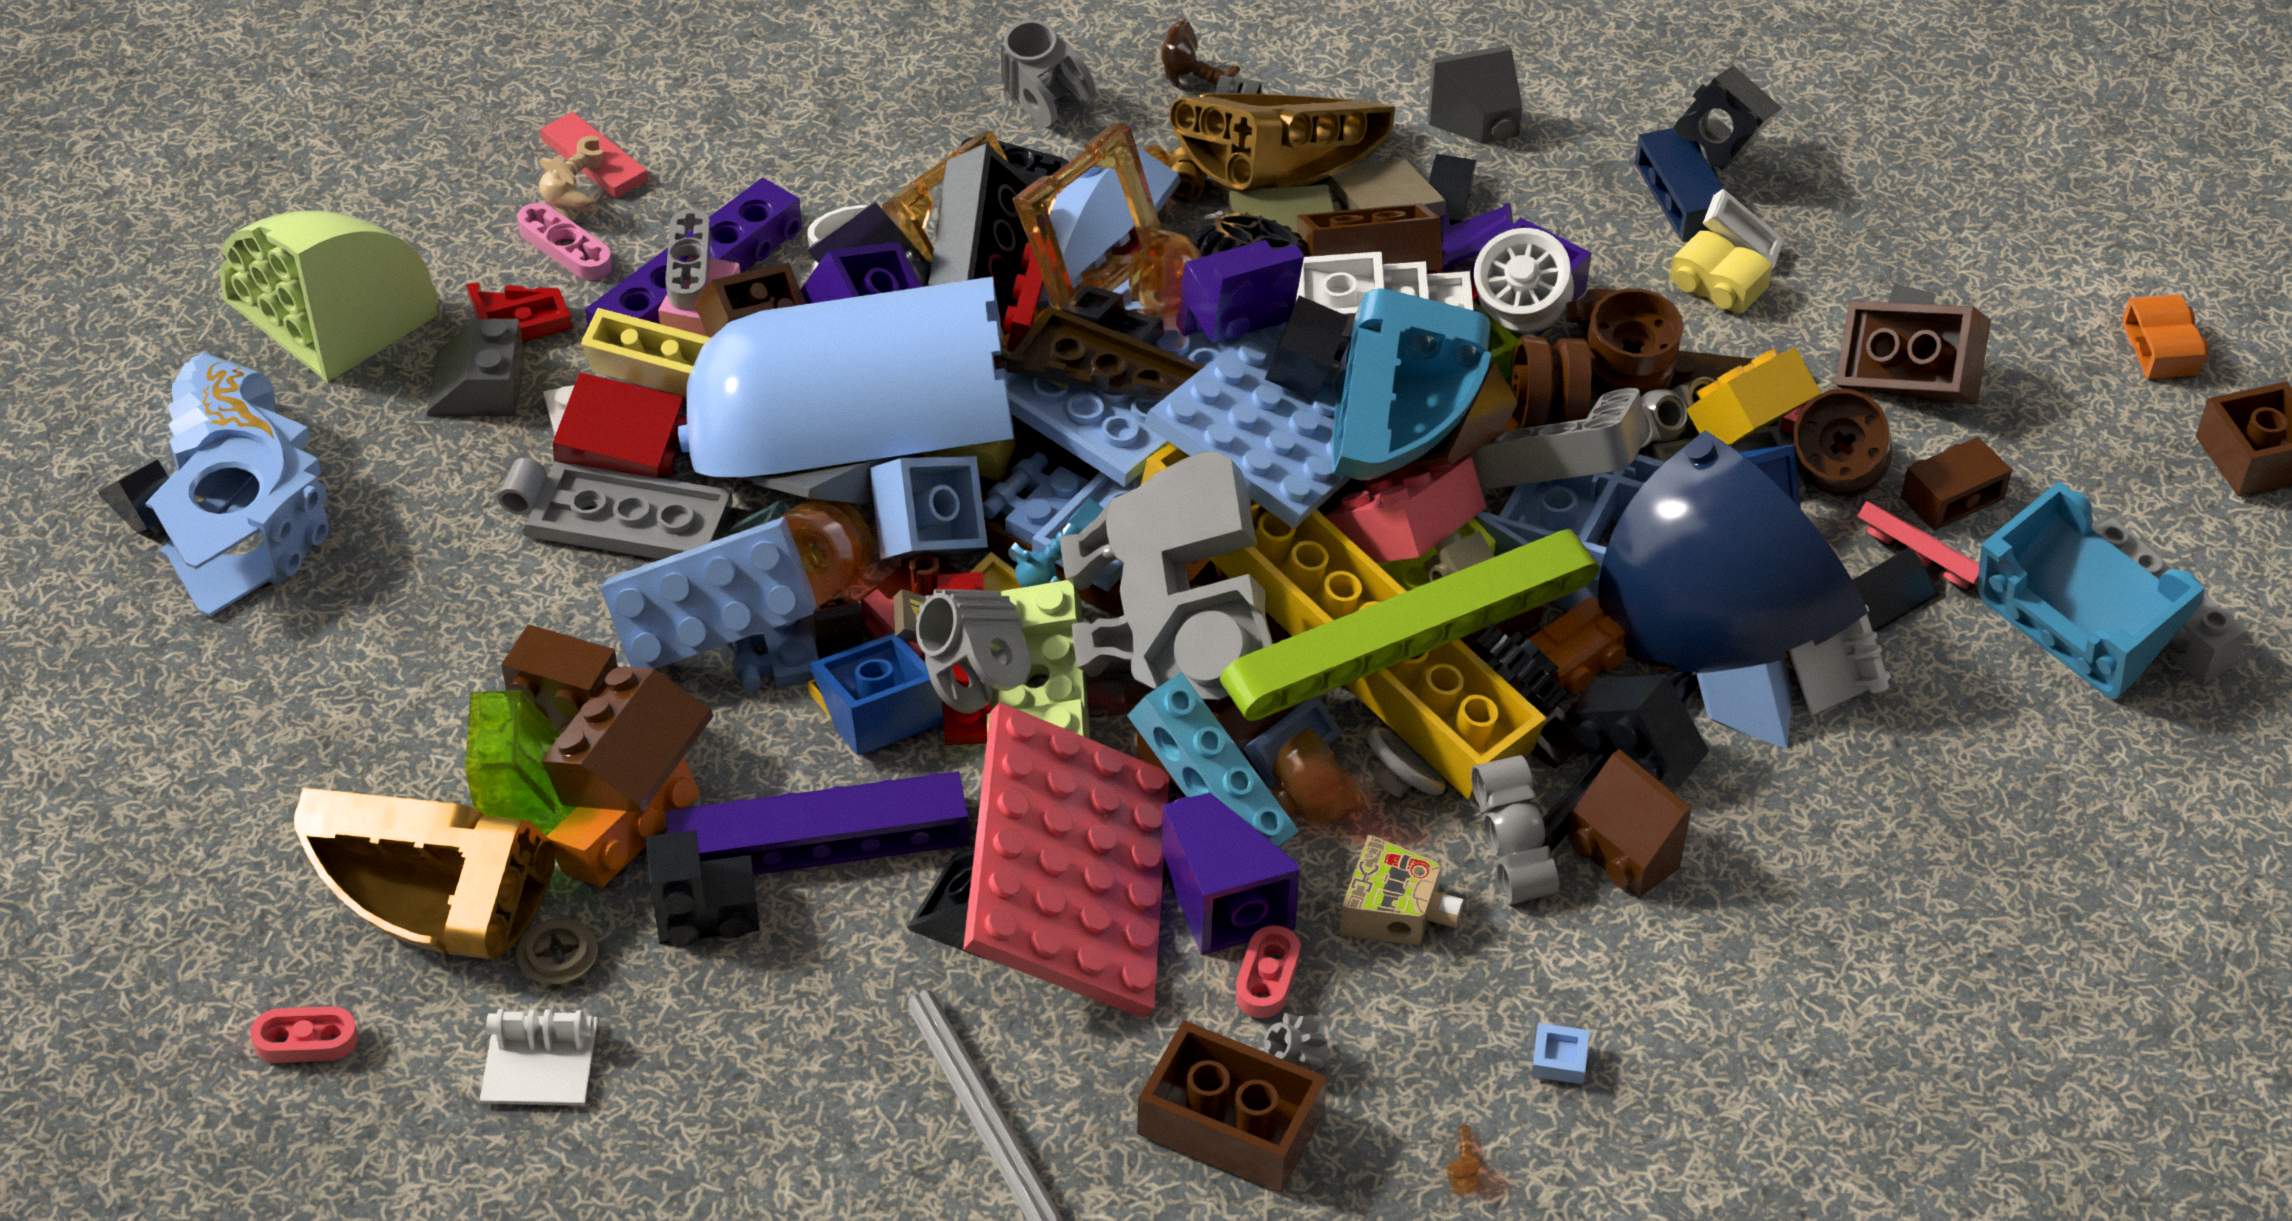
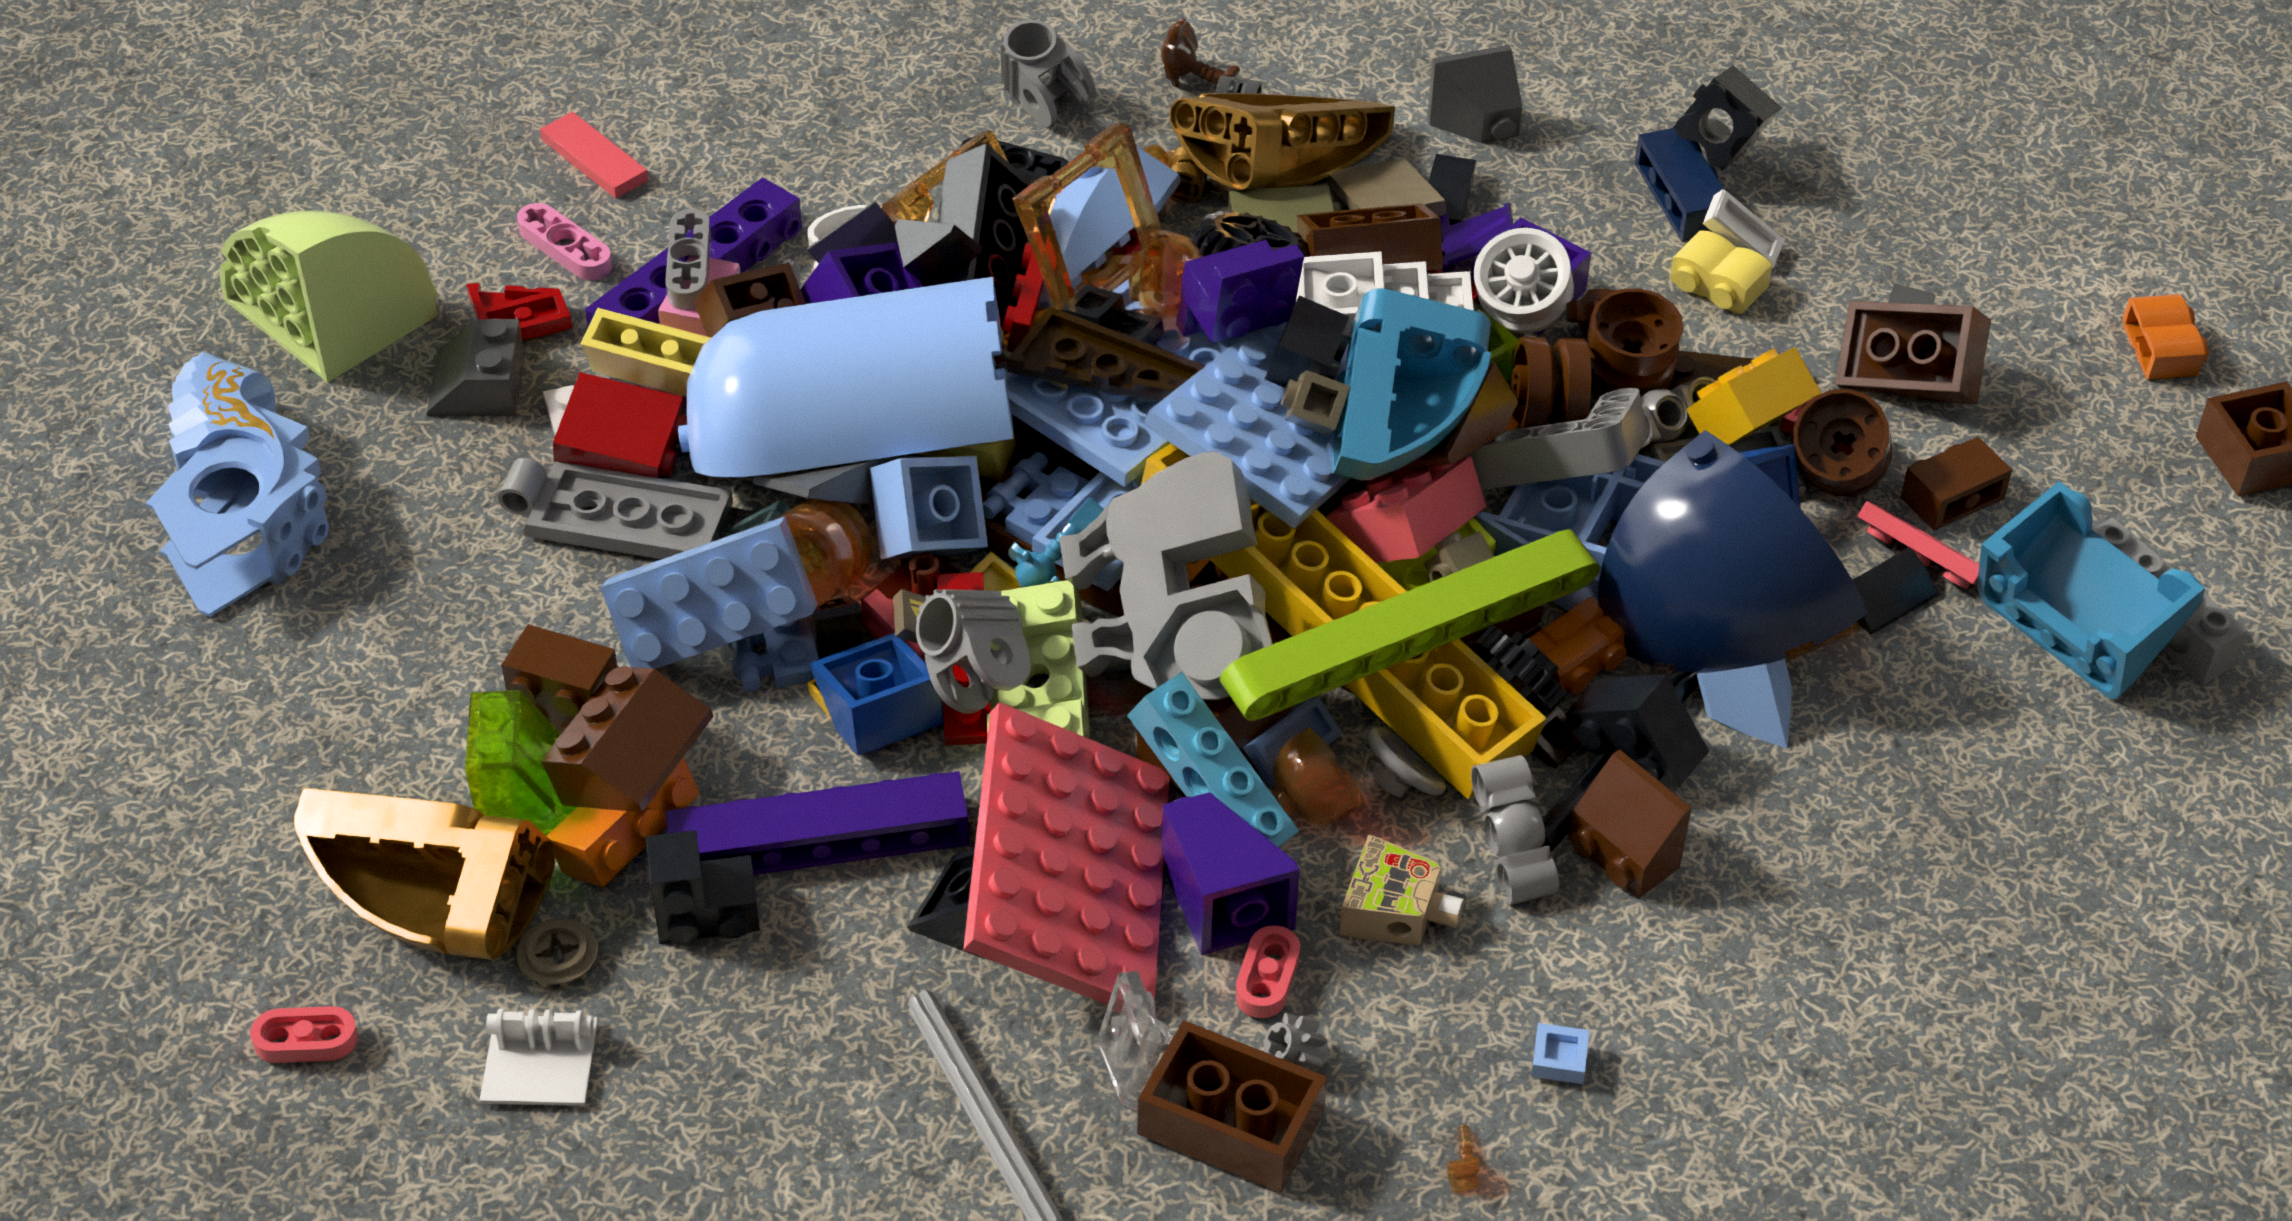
(131, 493): black slope -> none
(559, 181): tan piece -> none
(934, 249): none -> black slope
(1131, 1038): none -> clear plate
(1314, 402): none -> dark tan brick
(1840, 666): white hinge -> none

